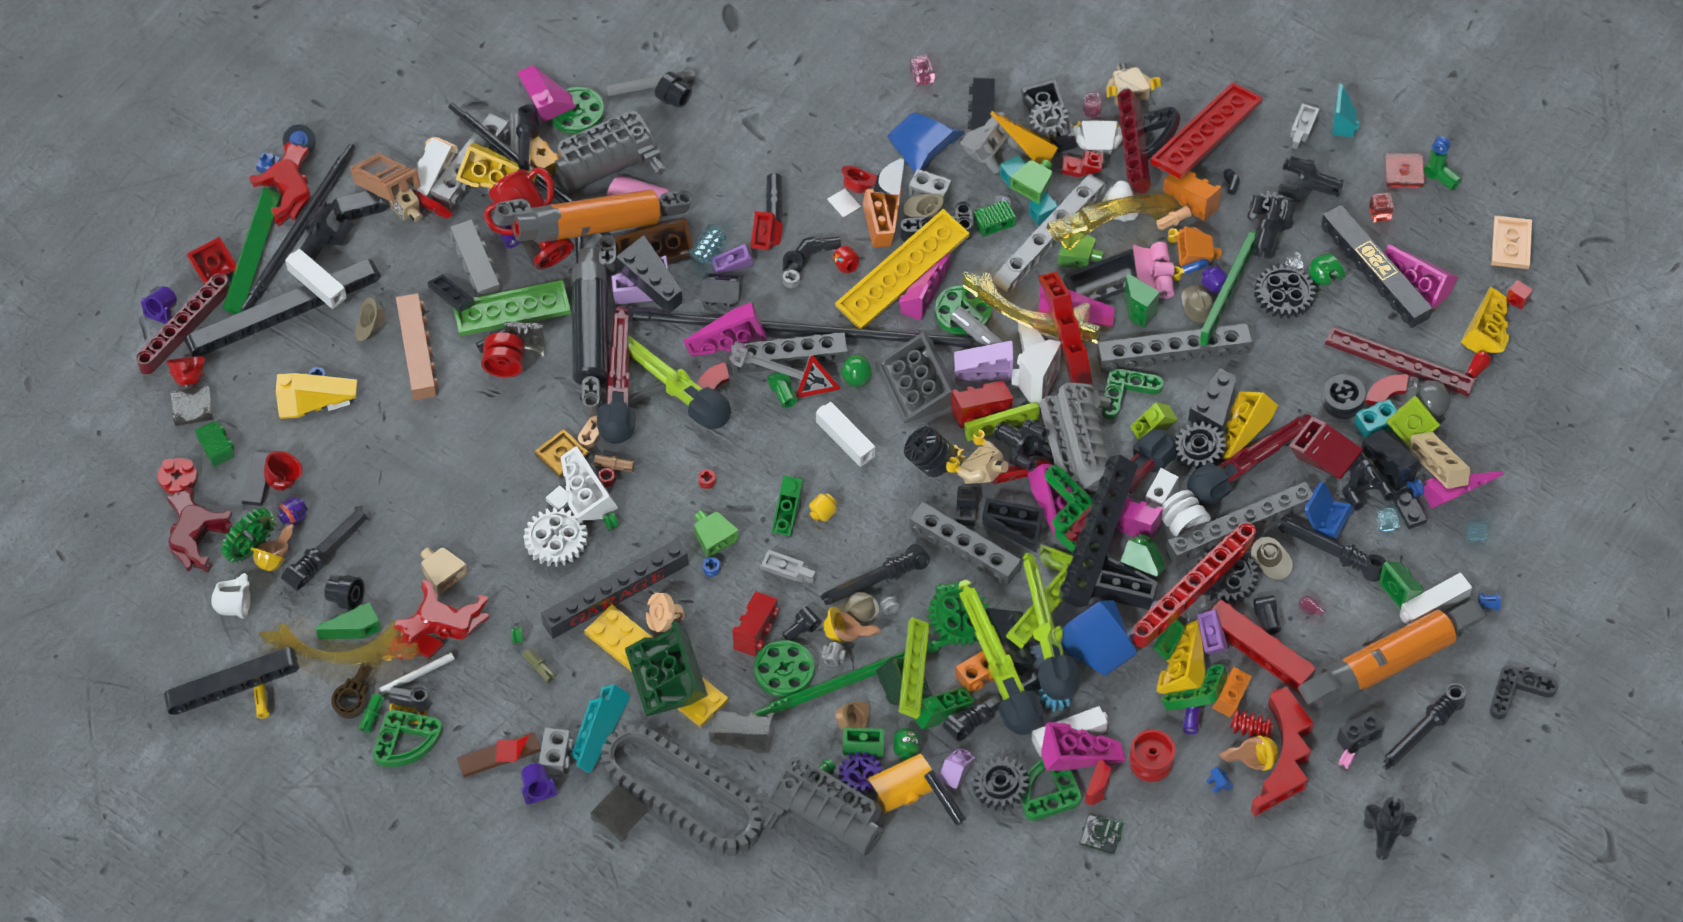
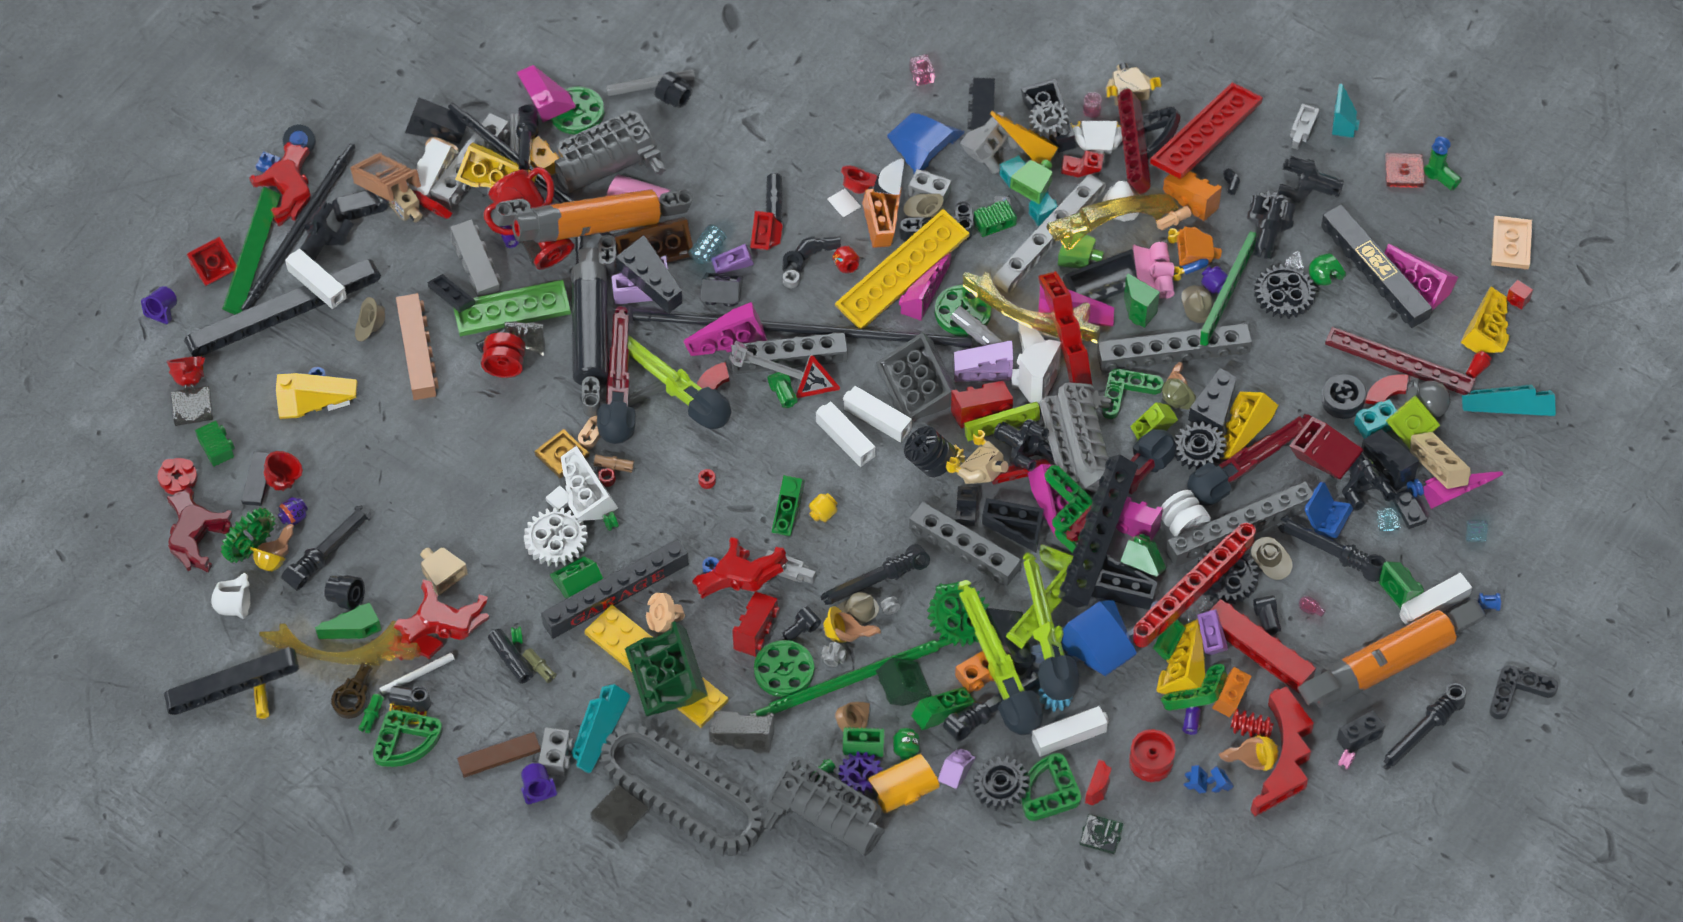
(182, 324): dark red beam -> none
(435, 121): none -> black wedge
(510, 656): none -> black axle
(510, 749): red sticker -> none
(576, 576): none -> green slope
(714, 532): bright green torso -> none
(738, 572): none -> red animal
(856, 371): green helmet -> none
(877, 413): none -> white brick
(914, 668): lime tile -> none
(944, 797): black axle -> none
(1073, 749): dark pink wedge -> none
(1162, 488): white torso -> none
(1176, 391): none -> olive piece
(1197, 779): none -> blue tile
(1381, 207): clear red brick -> none
(1388, 824): black wheel -> none
(1511, 401): none -> teal wedge

